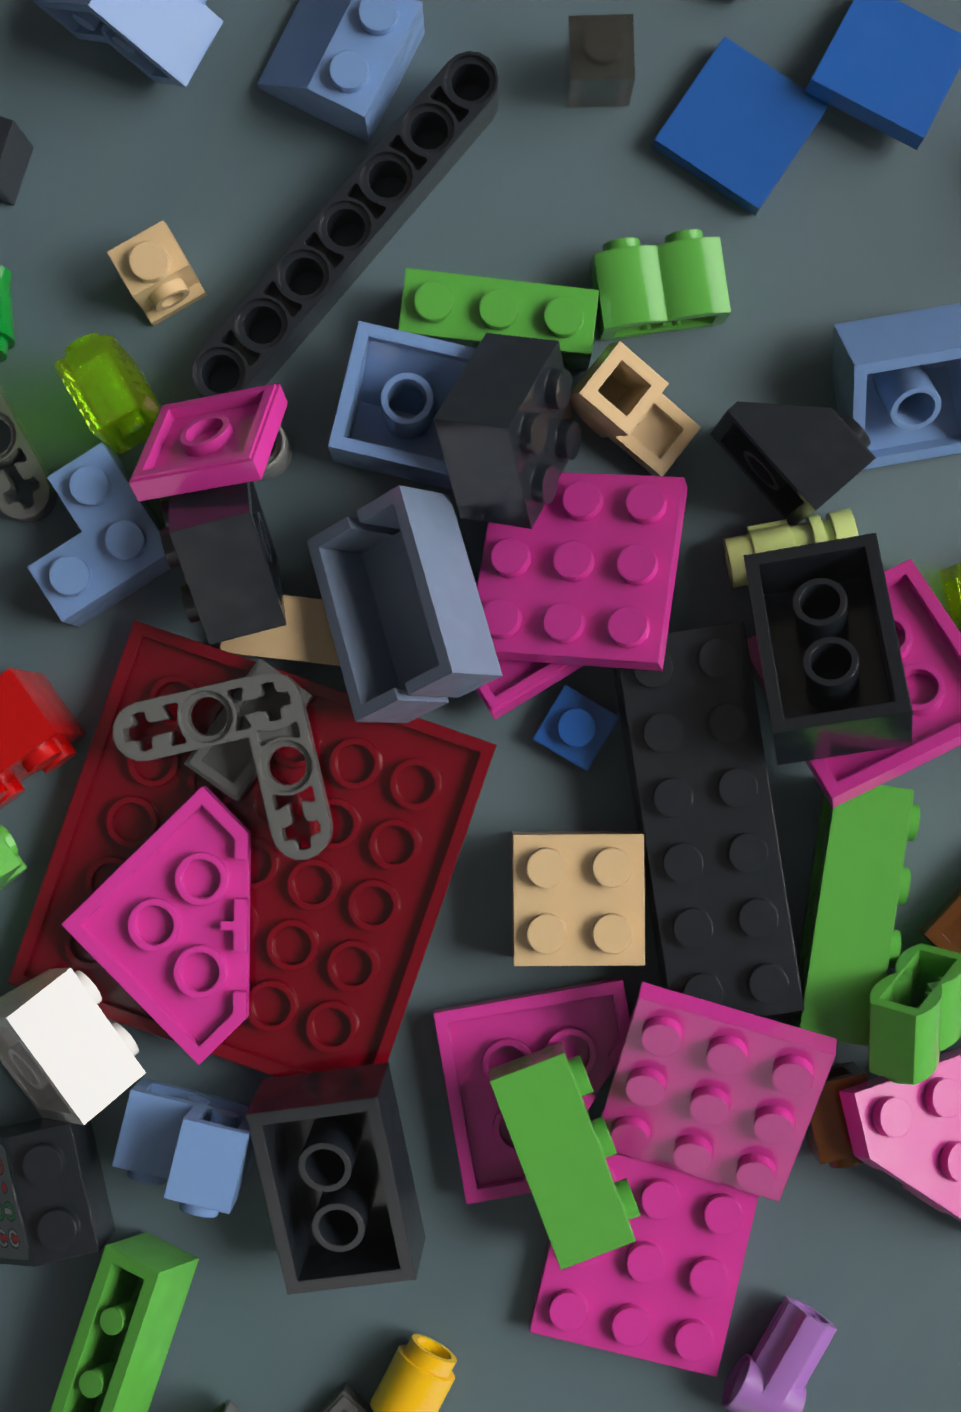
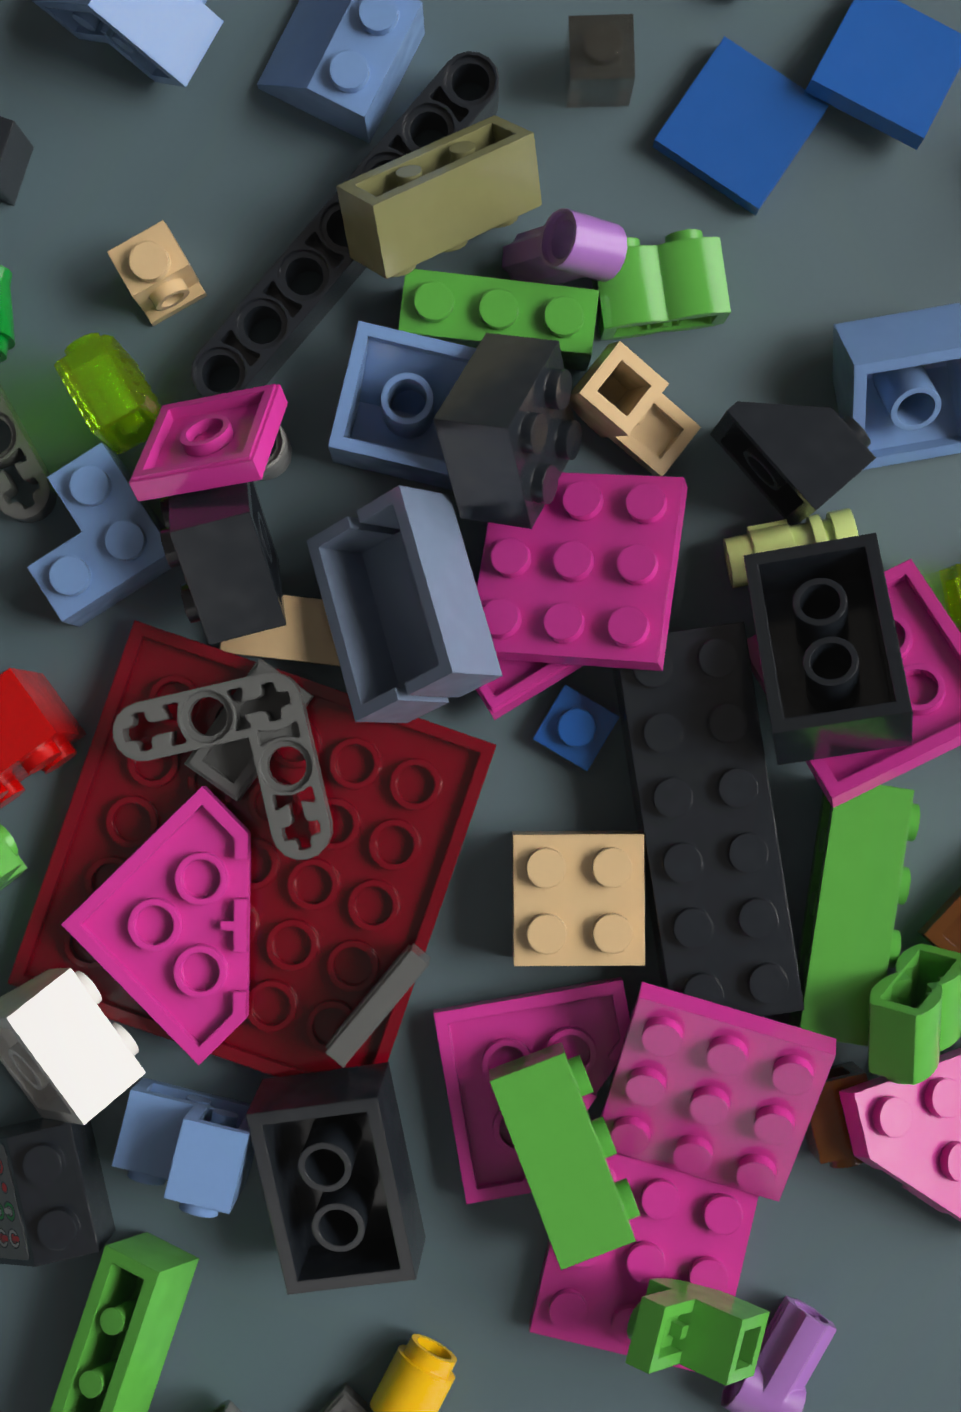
(377, 1004): none -> dark grey tile
(440, 196): none -> olive brick
(567, 249): none -> medium lavender piece
(697, 1330): none -> bright green brick

